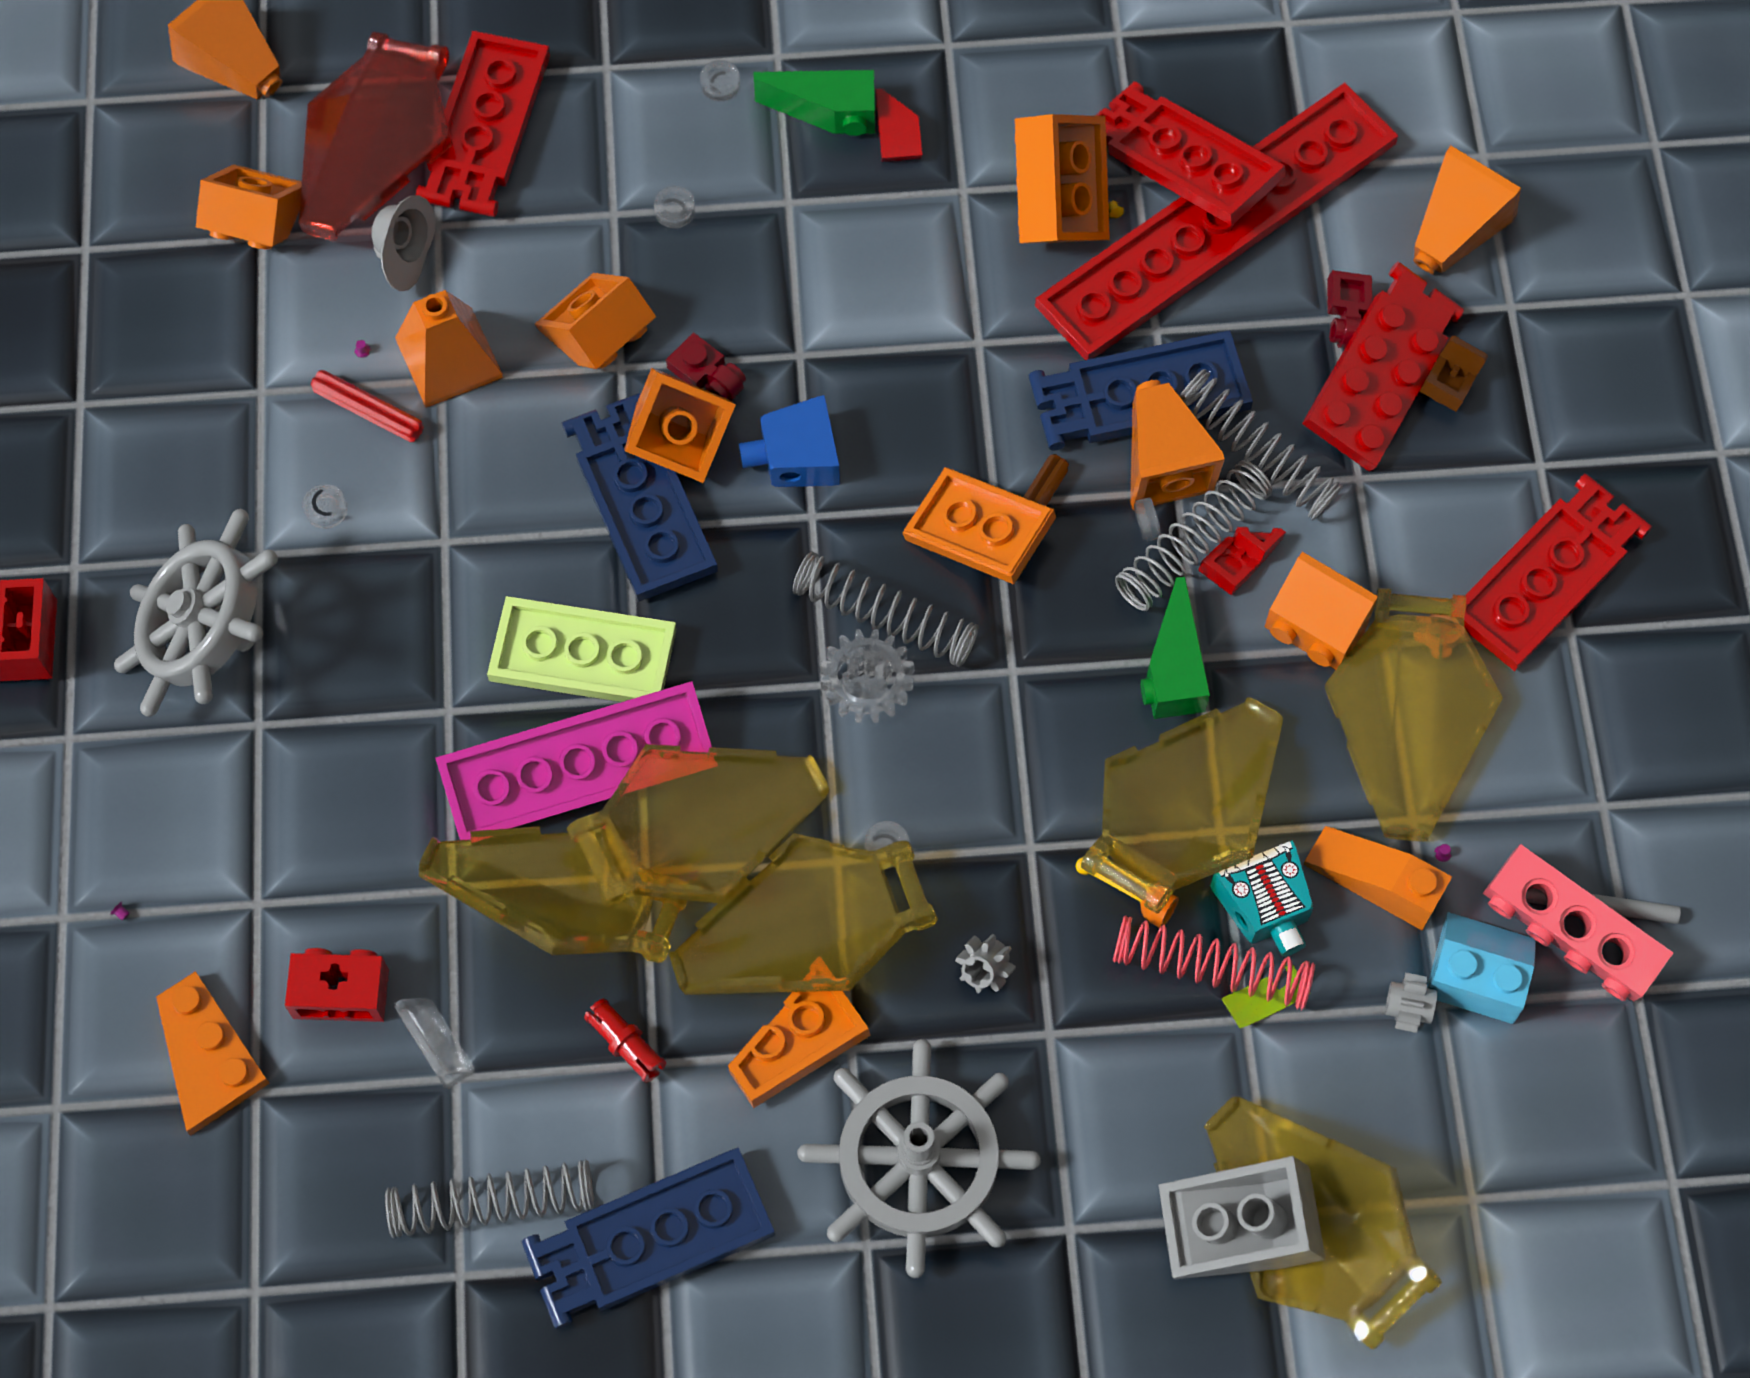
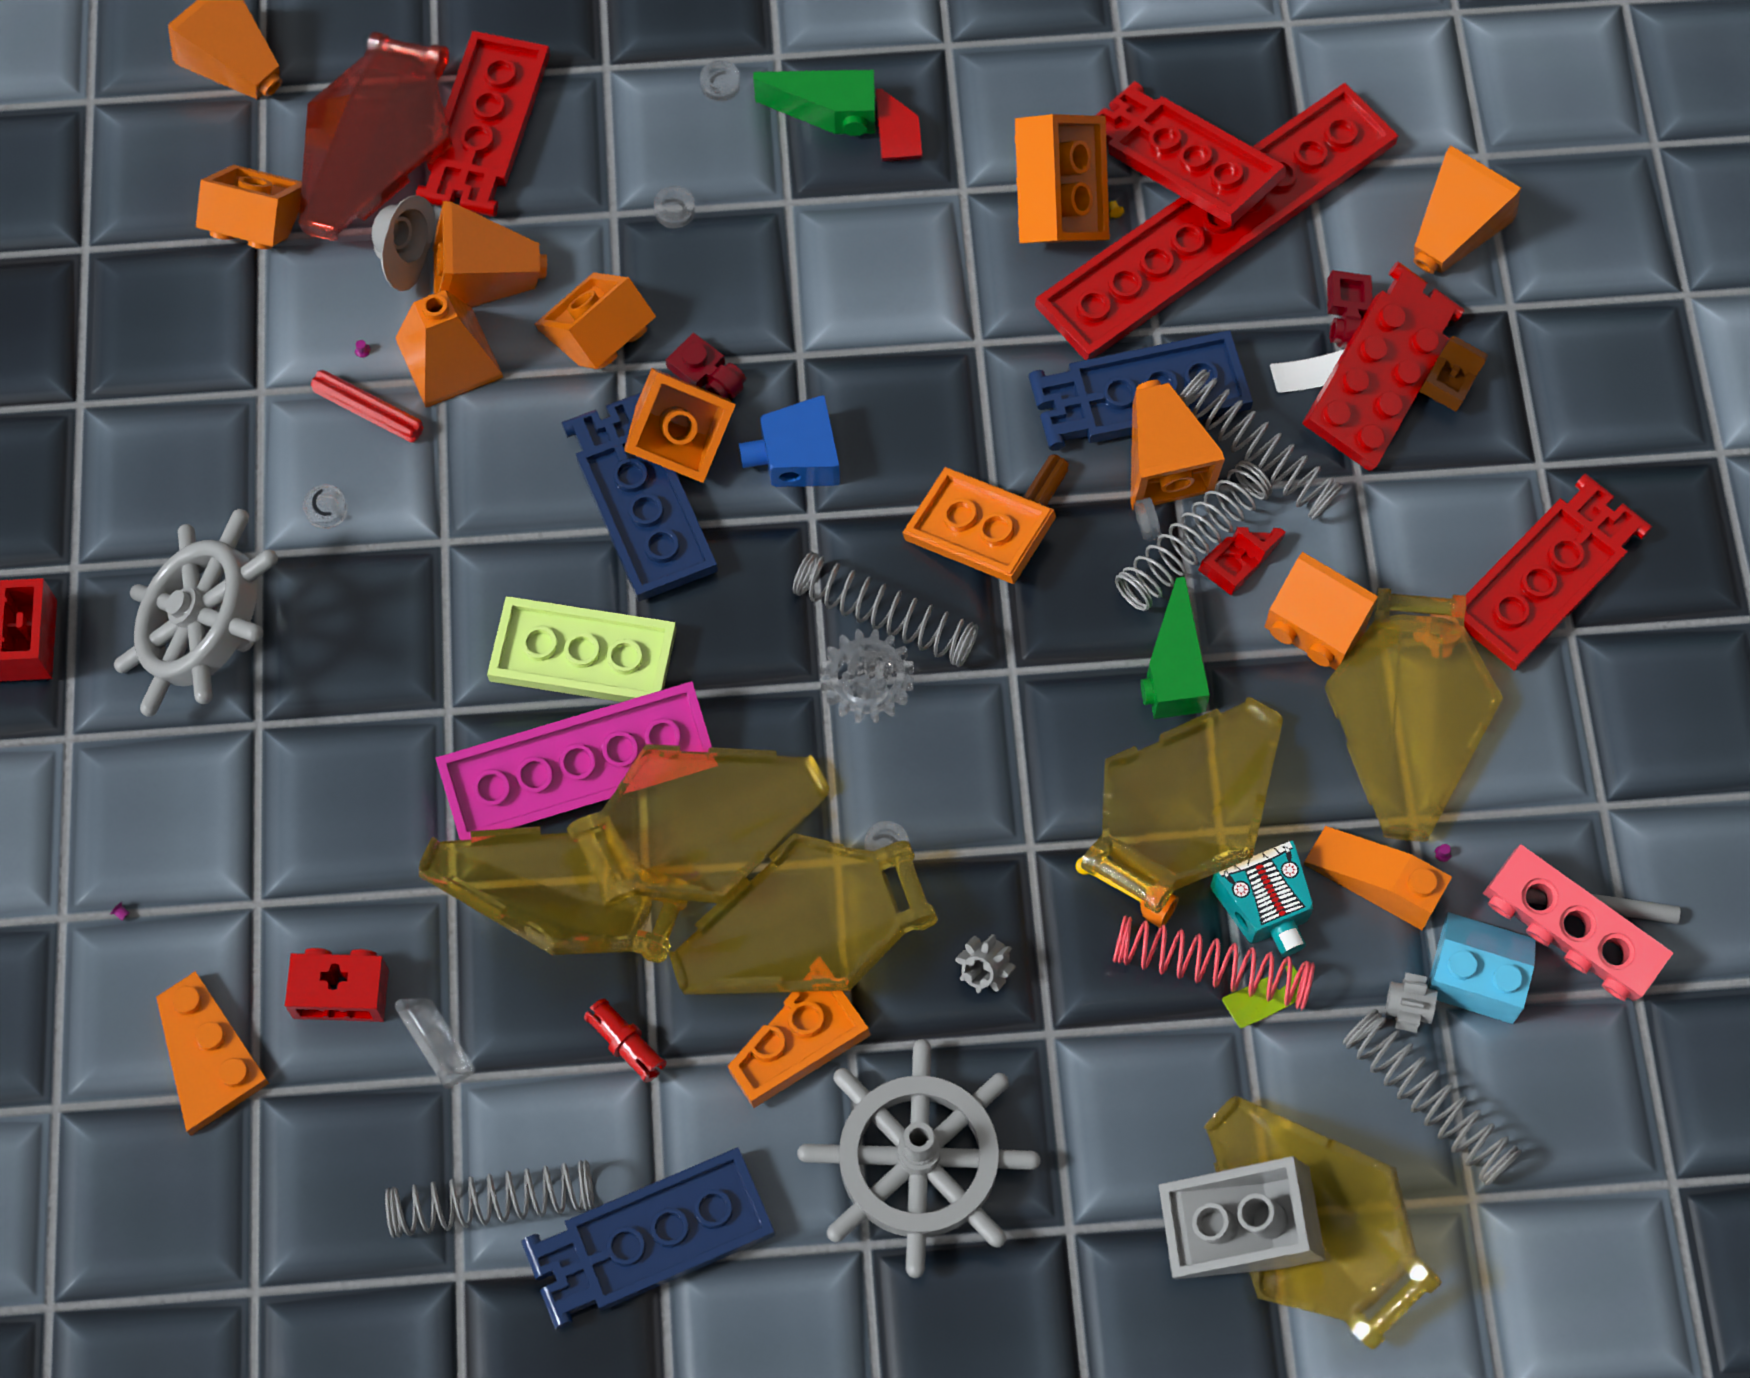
(482, 259): none -> orange slope
(1304, 373): none -> white sticker
(1369, 1026): none -> light grey piece

